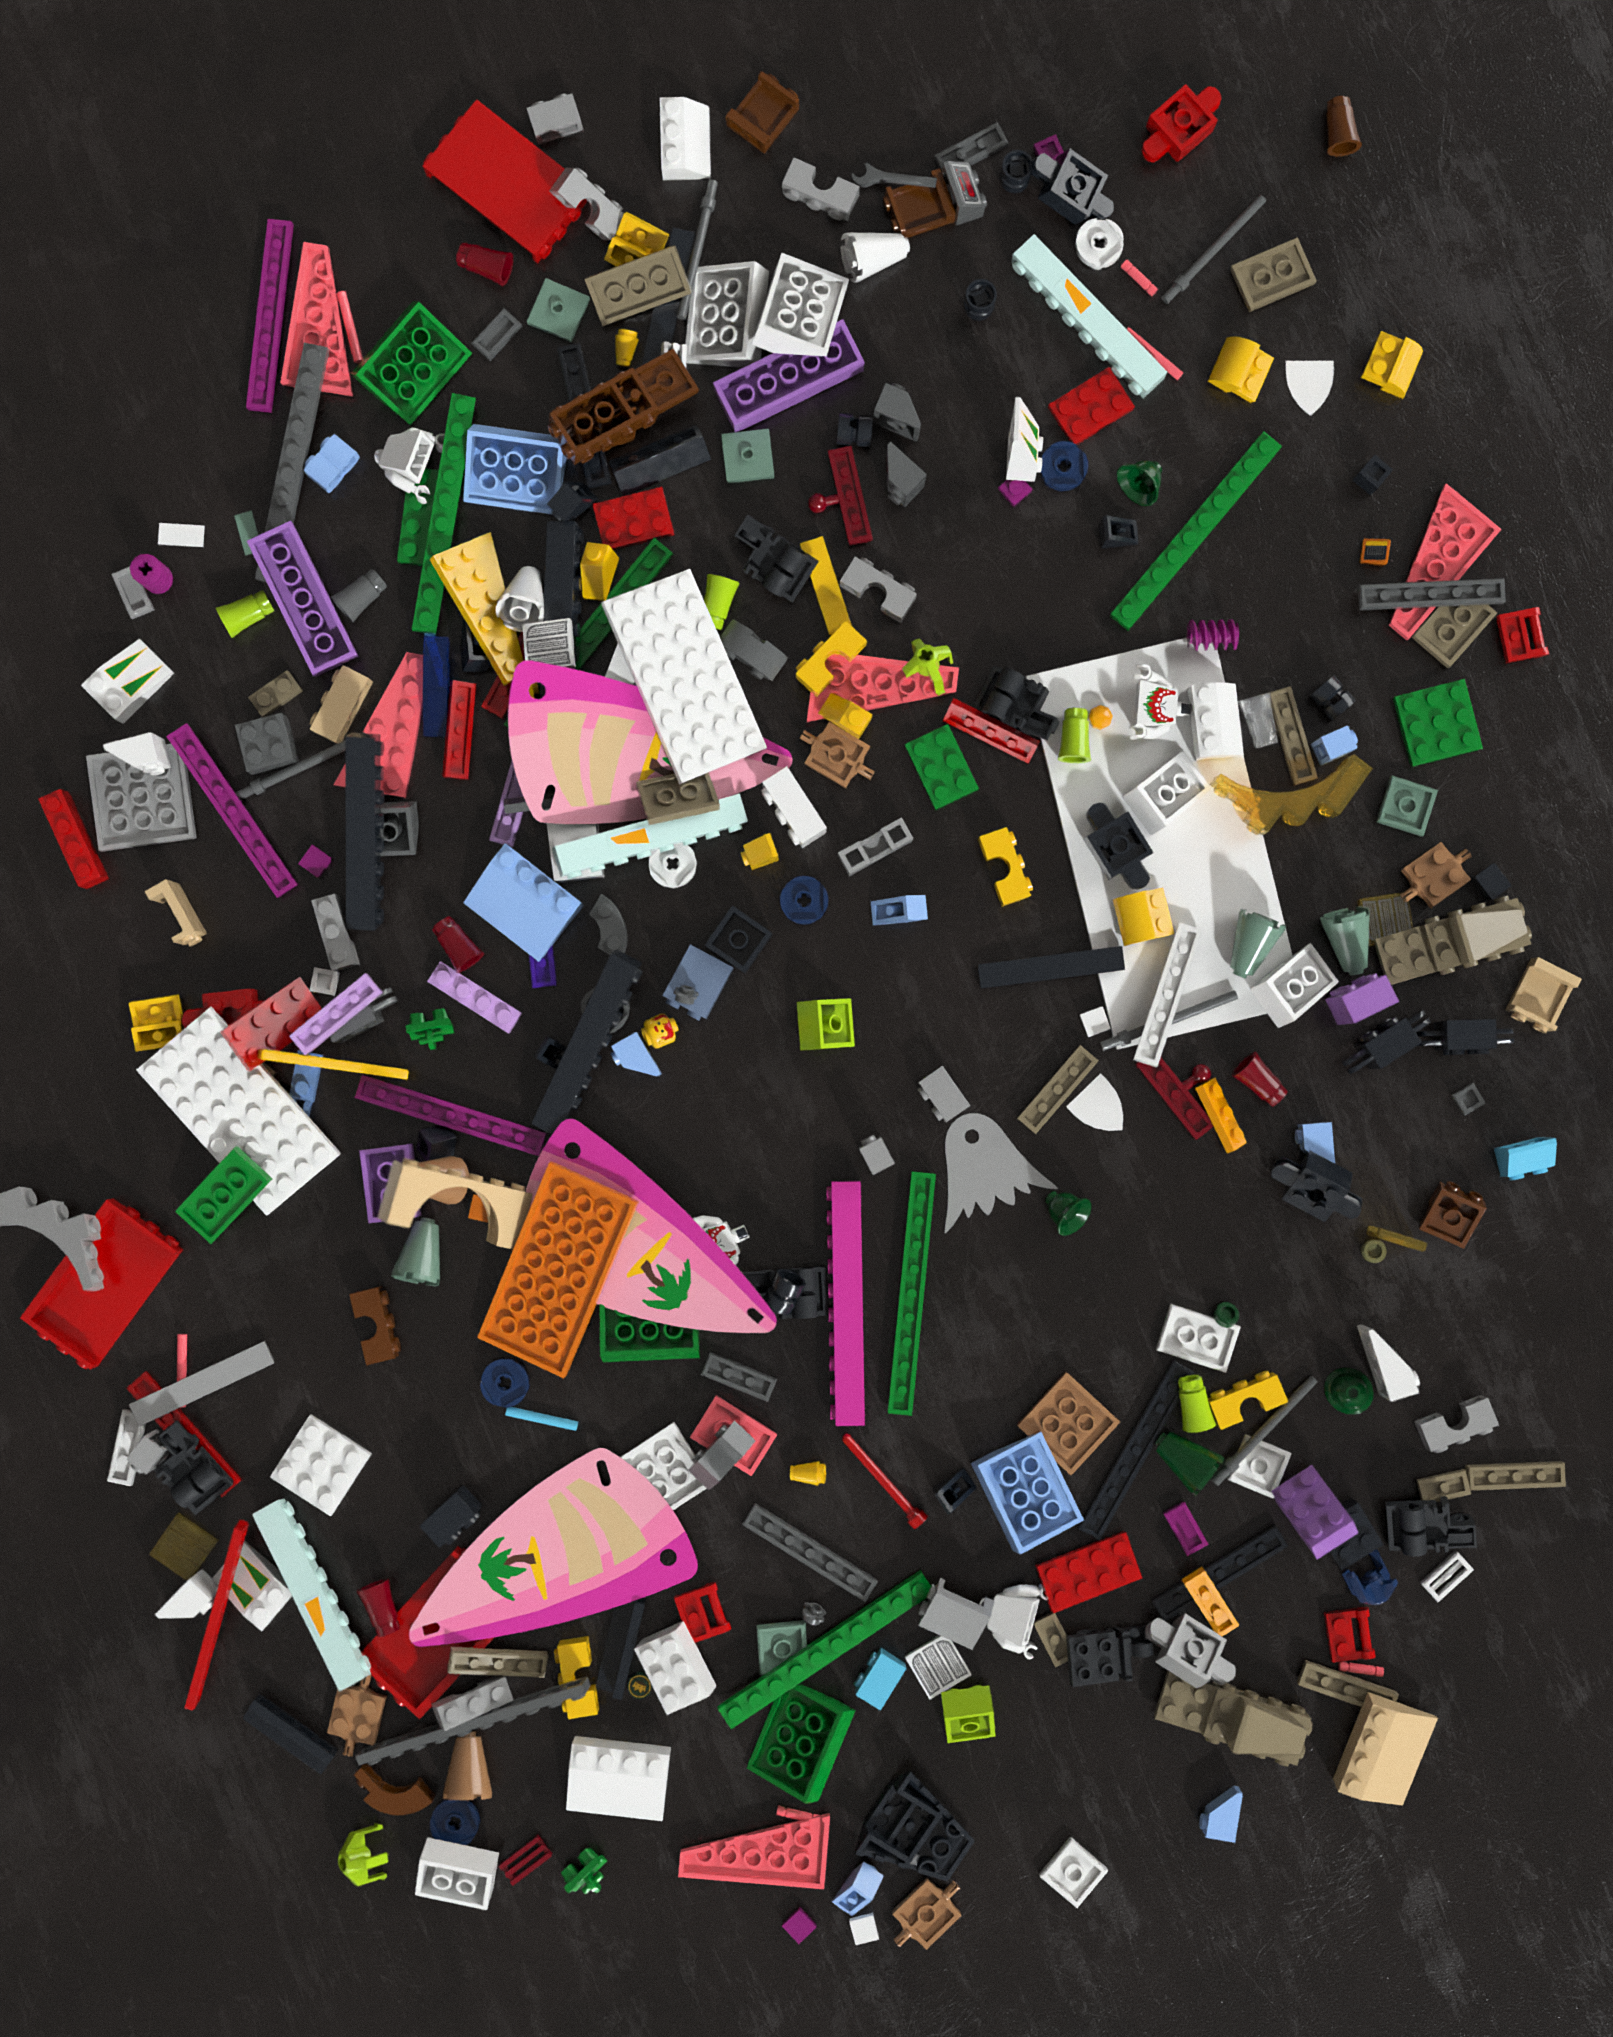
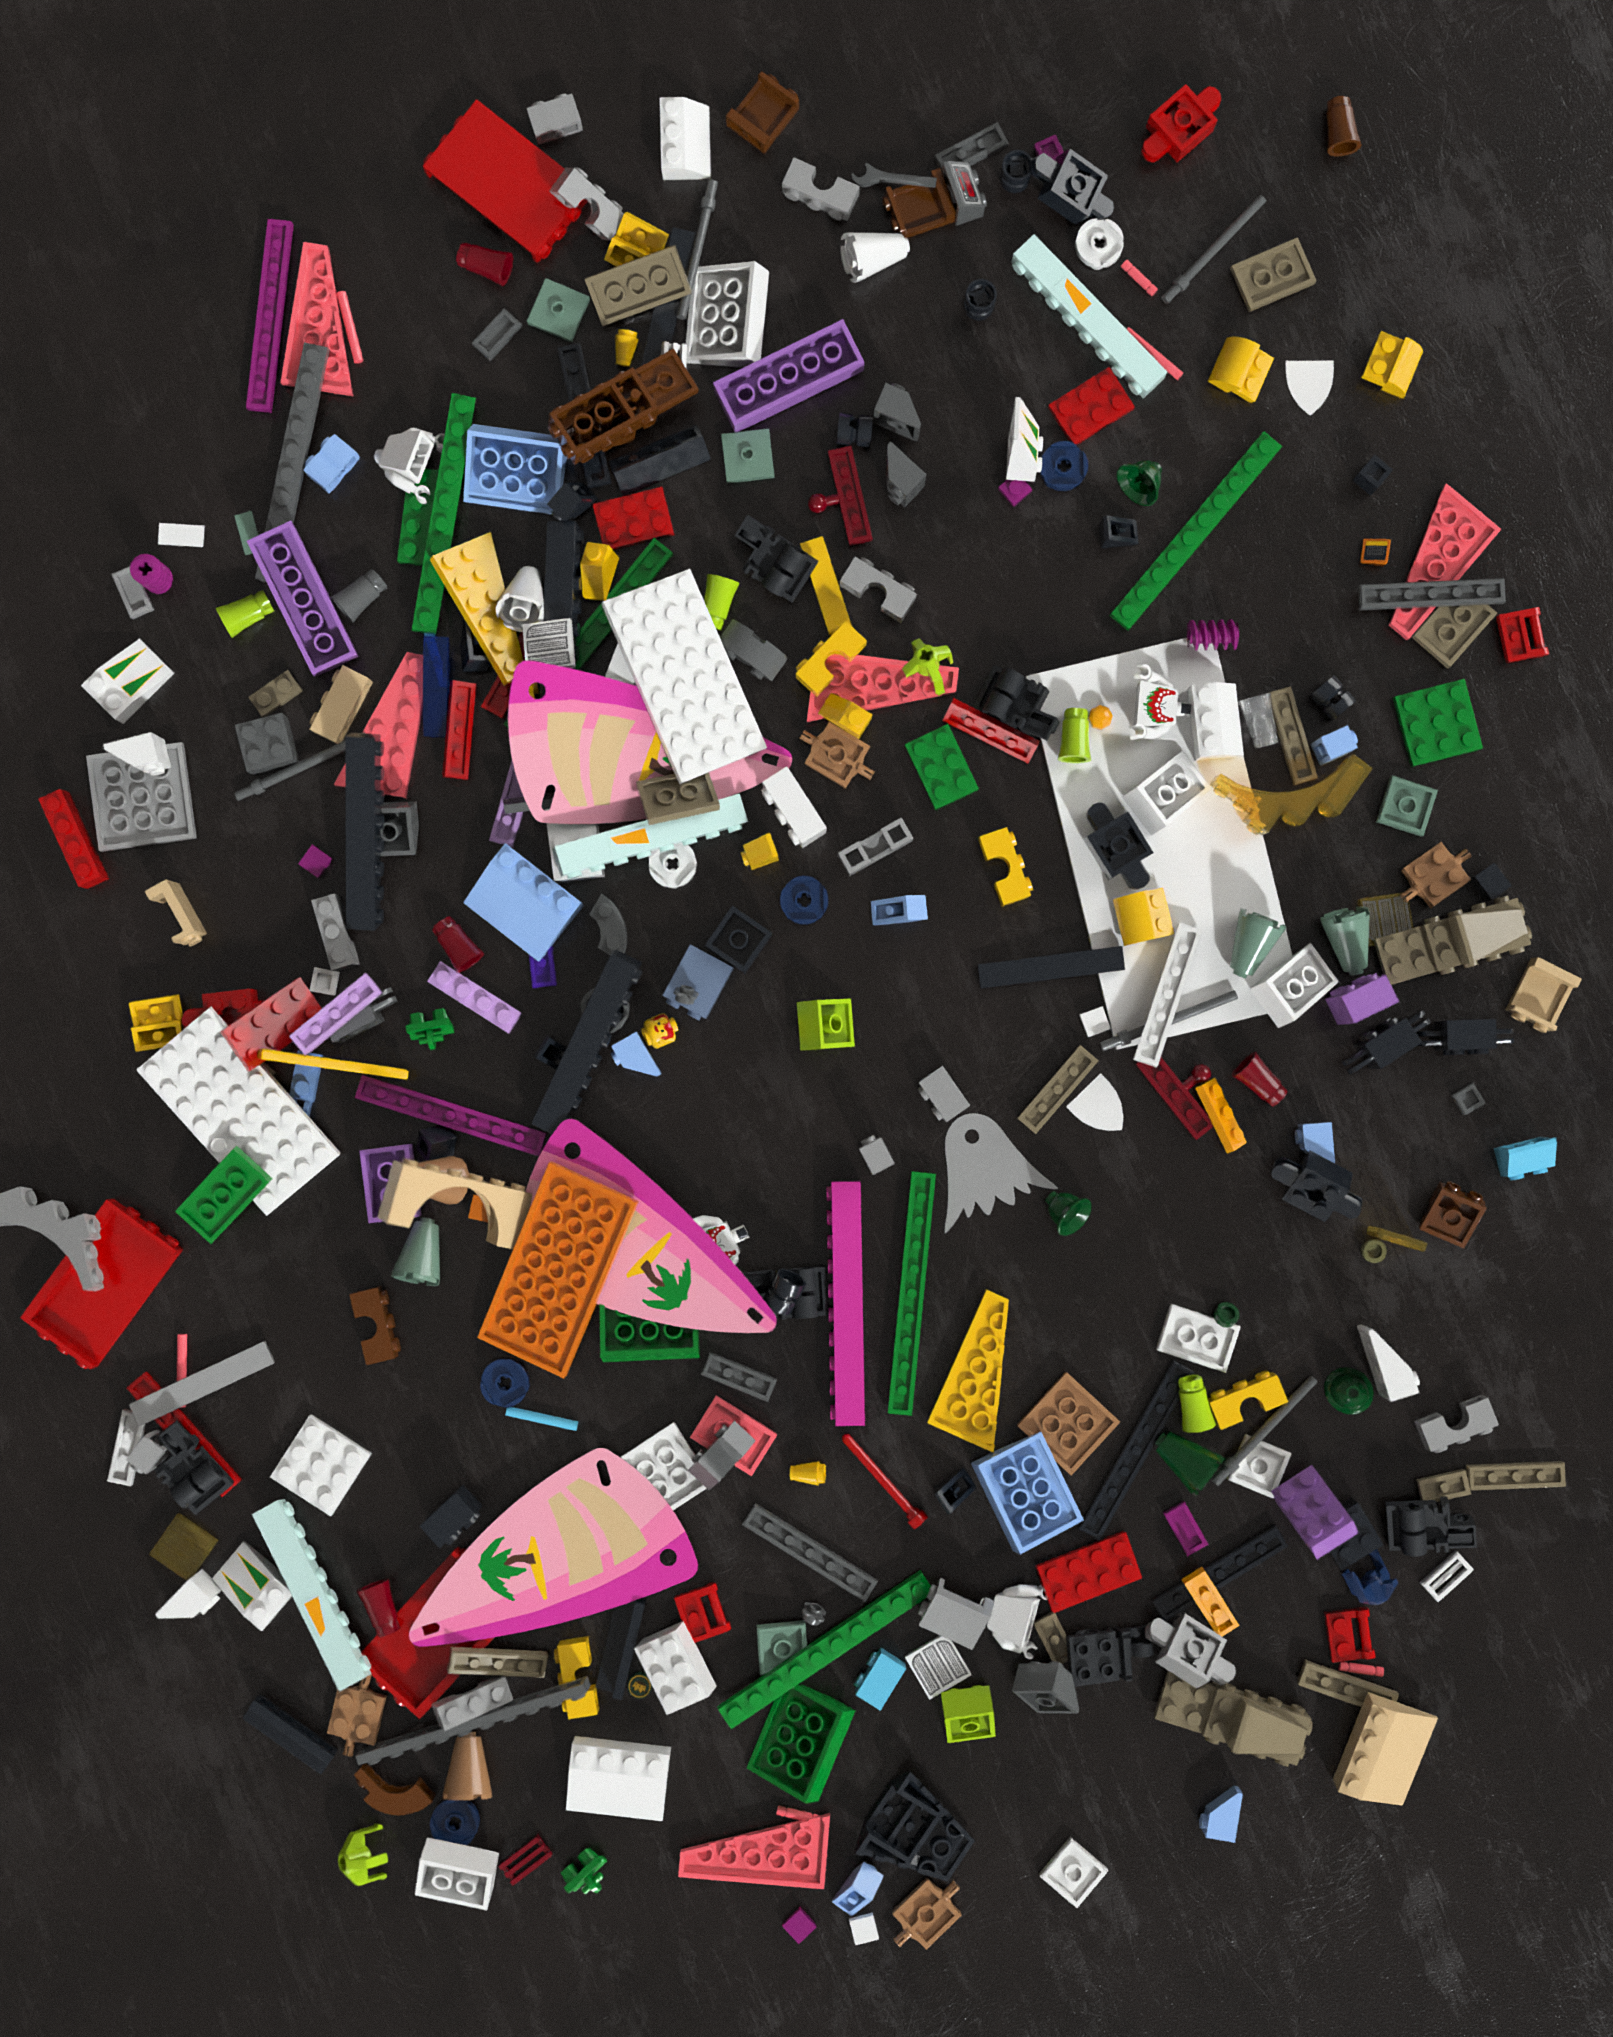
(216, 1614): red tile -> none
(232, 810): magenta plate -> none
(411, 362): green slope -> none
(800, 309): white slope -> none
(972, 1387): none -> yellow wing
(1046, 1687): none -> dark grey slope

